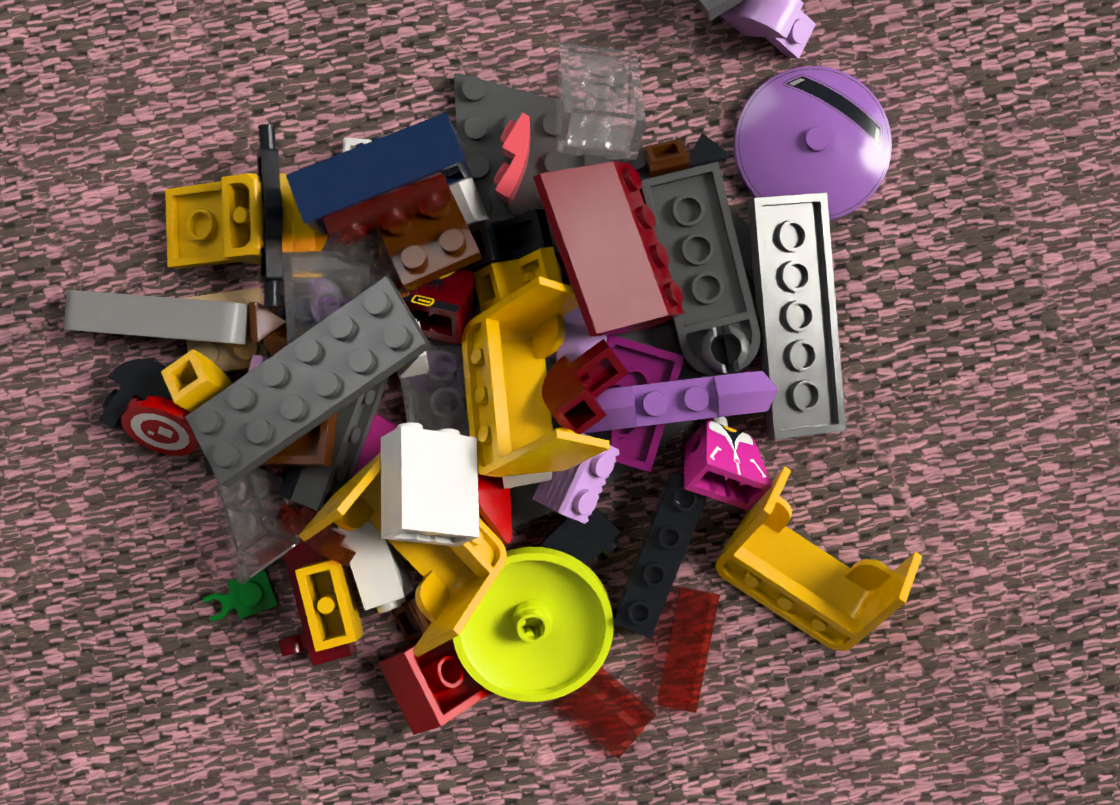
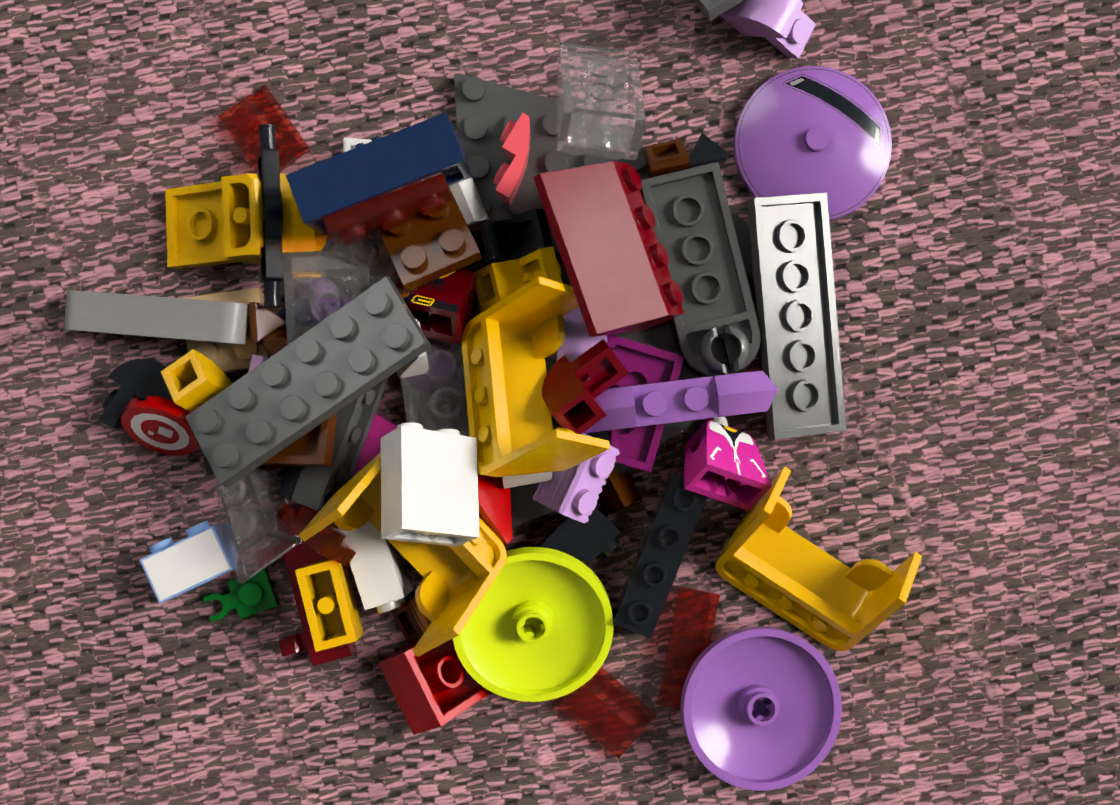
(187, 563): none -> white brick
(262, 108): none -> clear red plate
(618, 492): none -> reddish brown slope
(761, 708): none -> medium lavender dish

